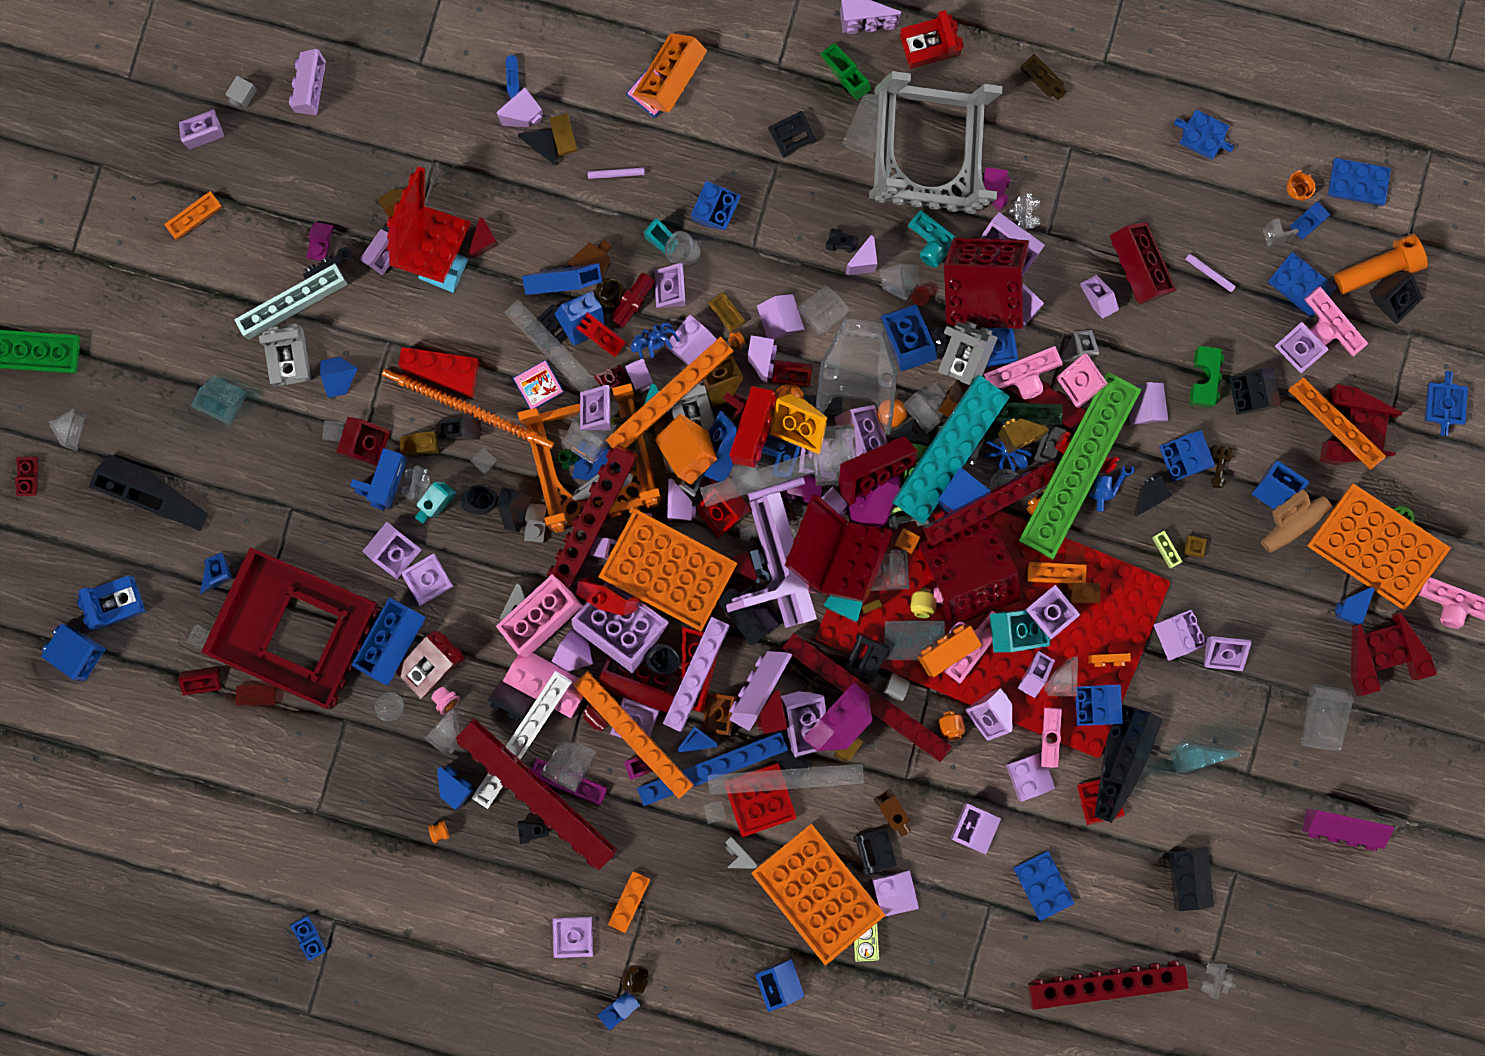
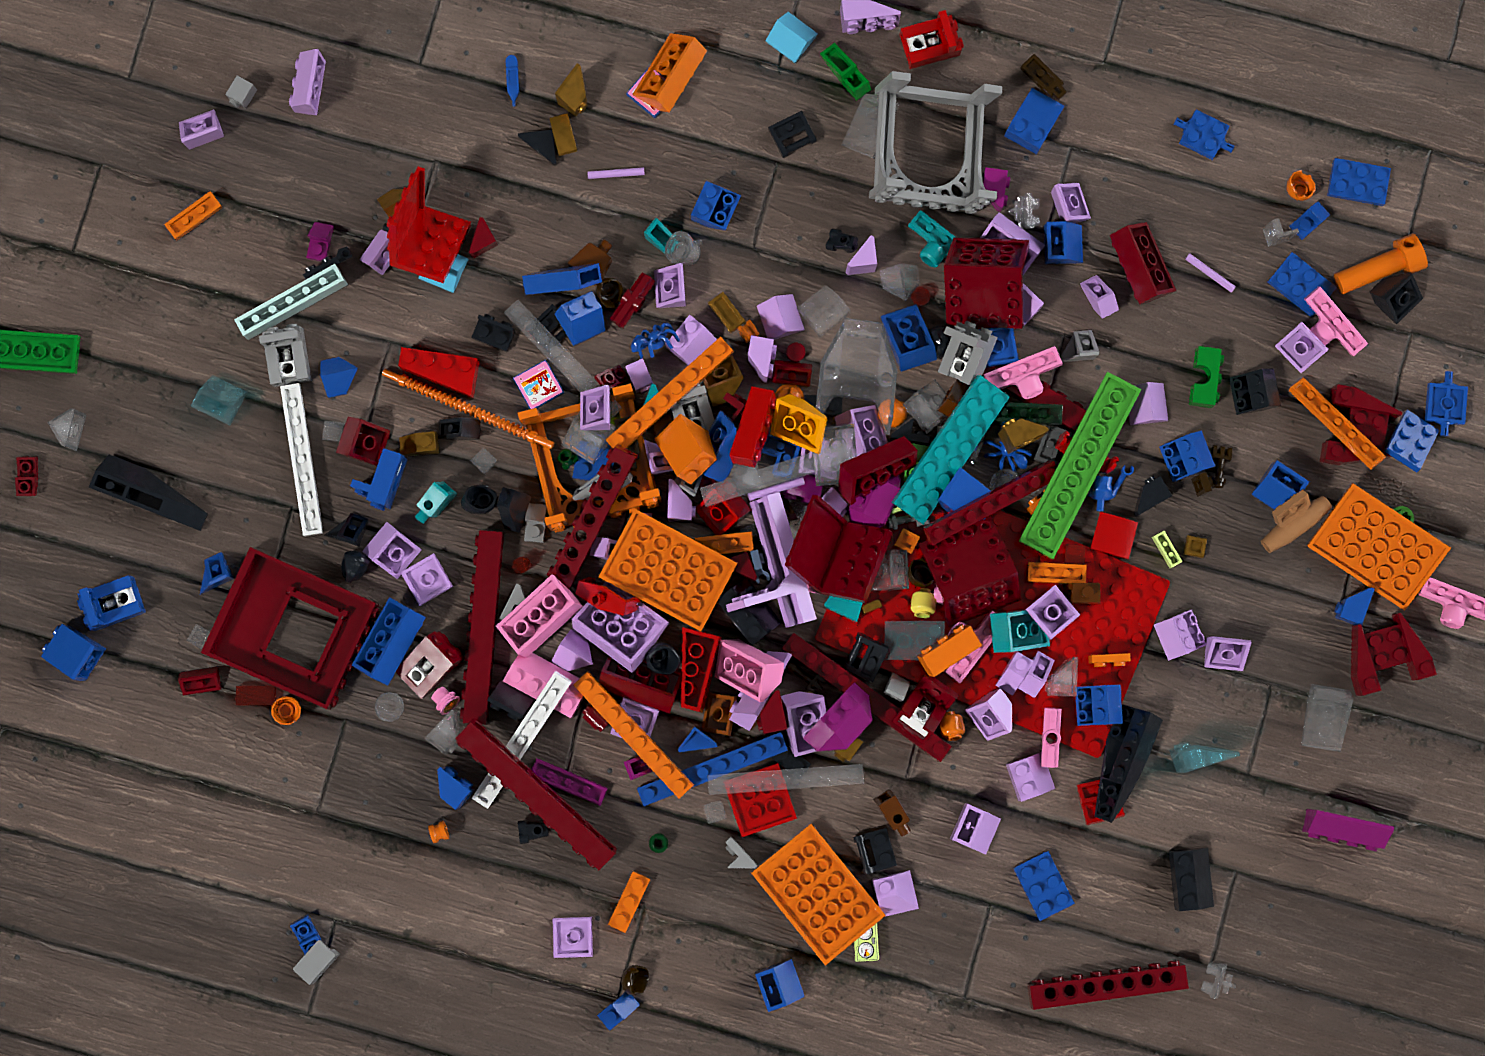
(286, 710): none -> orange hair
(301, 459): none -> white plate
(315, 962): none -> light grey panel
(349, 530): none -> black slope
(354, 565): none -> black hair
(419, 483): clear hips -> none
(483, 626): none -> dark red brick
(493, 333): none -> black bracket
(520, 111): lavender slope -> none
(521, 564): none -> clear red plate
(569, 764): clear slope -> none
(572, 93): none -> pearl gold slope
(601, 335): red hinge -> none
(653, 847): none -> dark green plate
(656, 459): none -> lavender slope
(696, 674): lavender plate -> none
(729, 542): none -> orange plate
(736, 340): orange plate -> none
(747, 331): none -> orange wheel
(748, 669): none -> bright pink slope
(791, 36): none -> medium azure slope
(795, 352): none -> dark red tile
(919, 573): none -> dark brown hair
(925, 708): none -> dark red brick
(1014, 673): none -> lavender slope
(1034, 121): none -> blue slope
(1063, 243): none -> blue slope
(1070, 202): none -> lavender slope
(1081, 380): bright pink tile -> none
(1114, 535): none -> red slope
(1202, 484): none -> dark brown plate
(1411, 441): none -> plate

